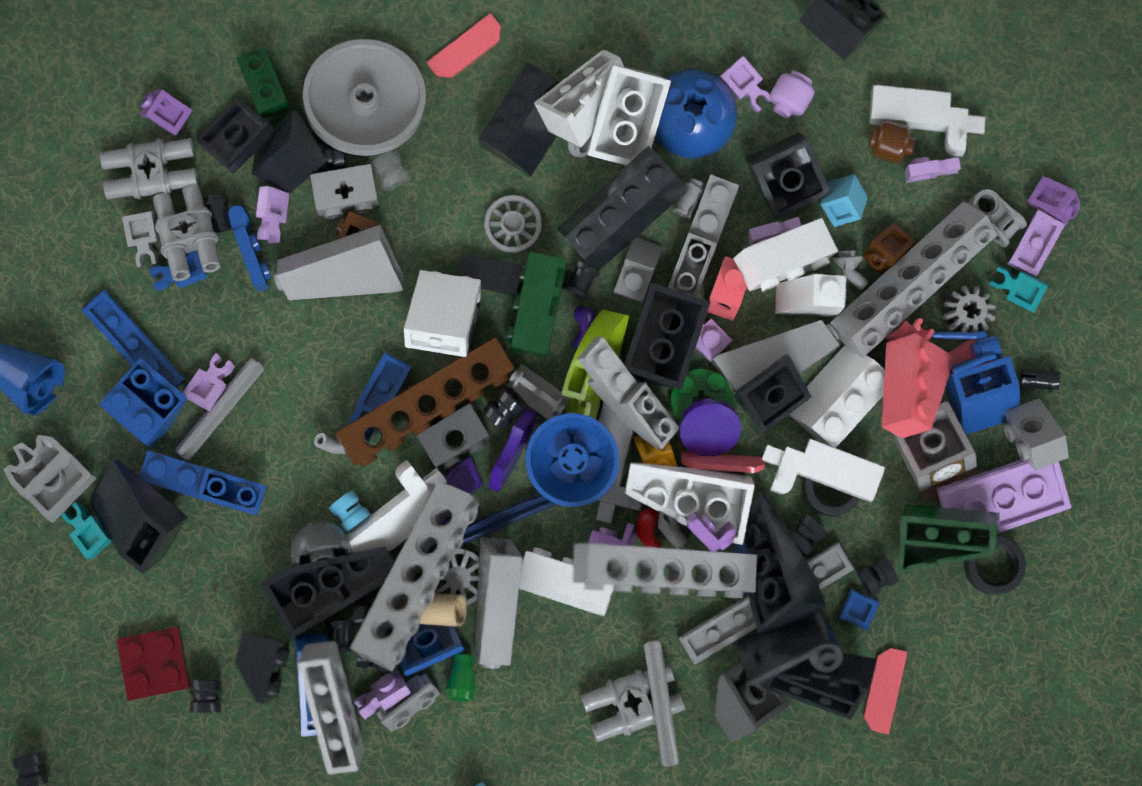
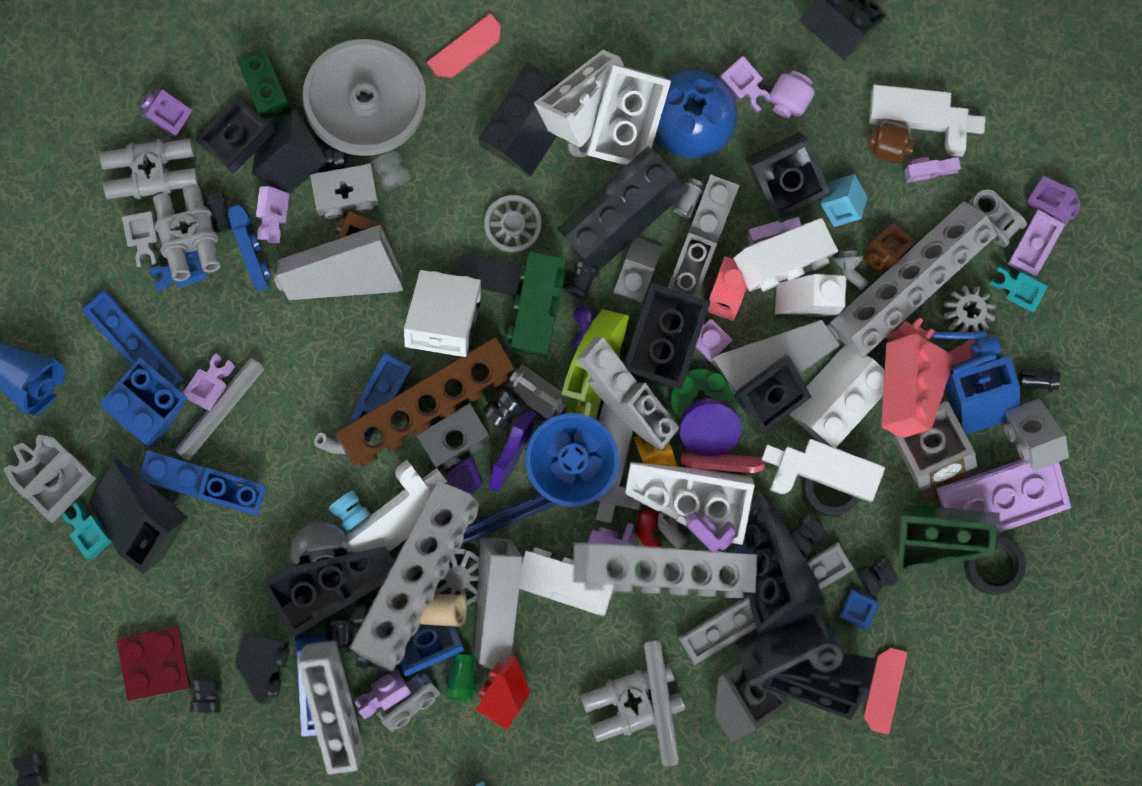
(504, 695): none -> red slope

